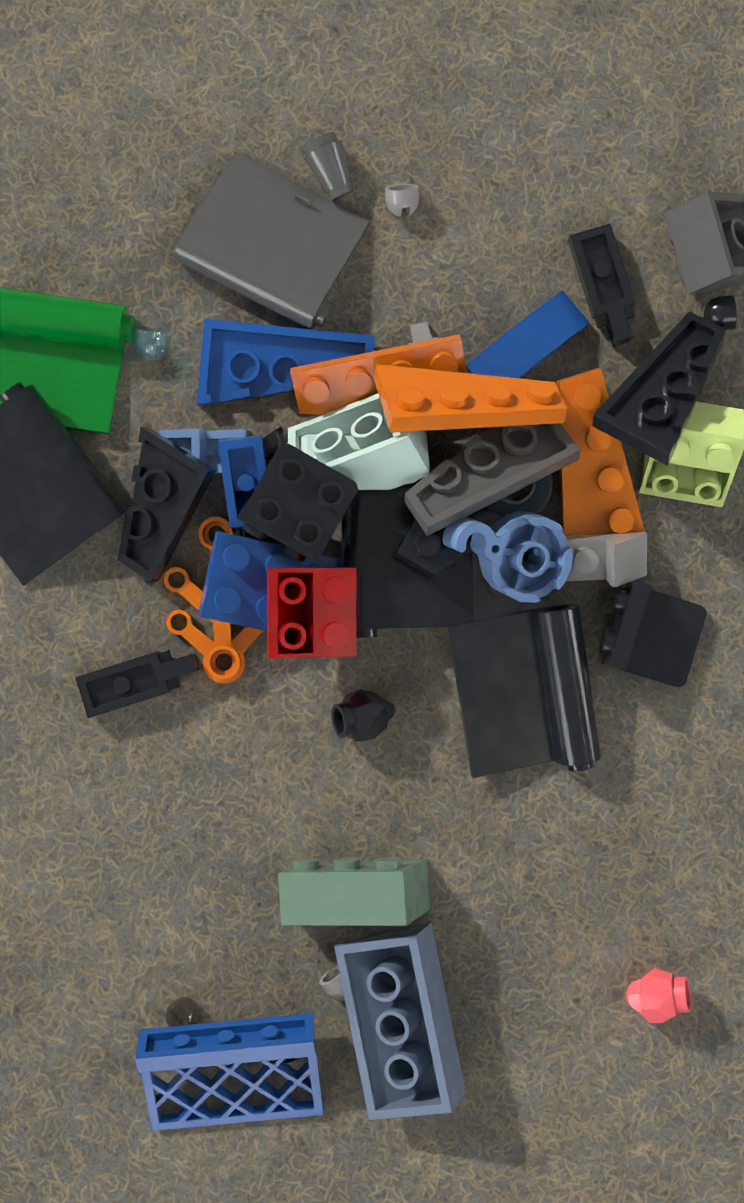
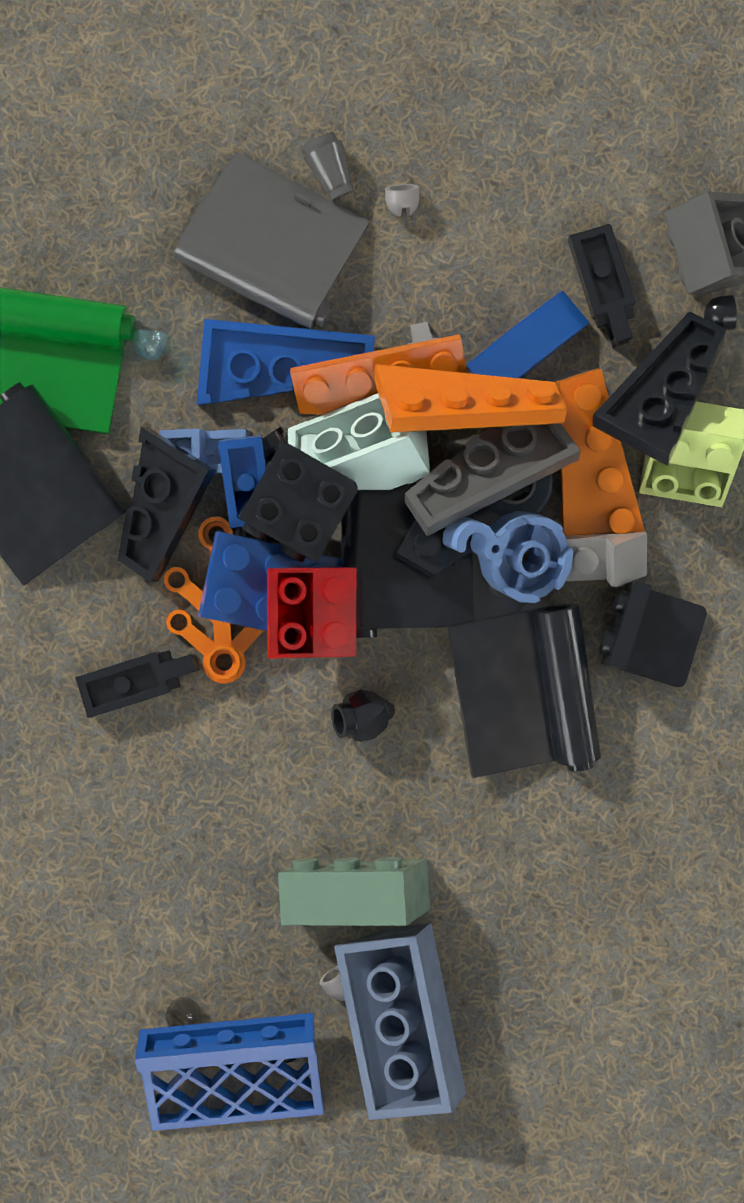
(659, 996): coral rock -> none

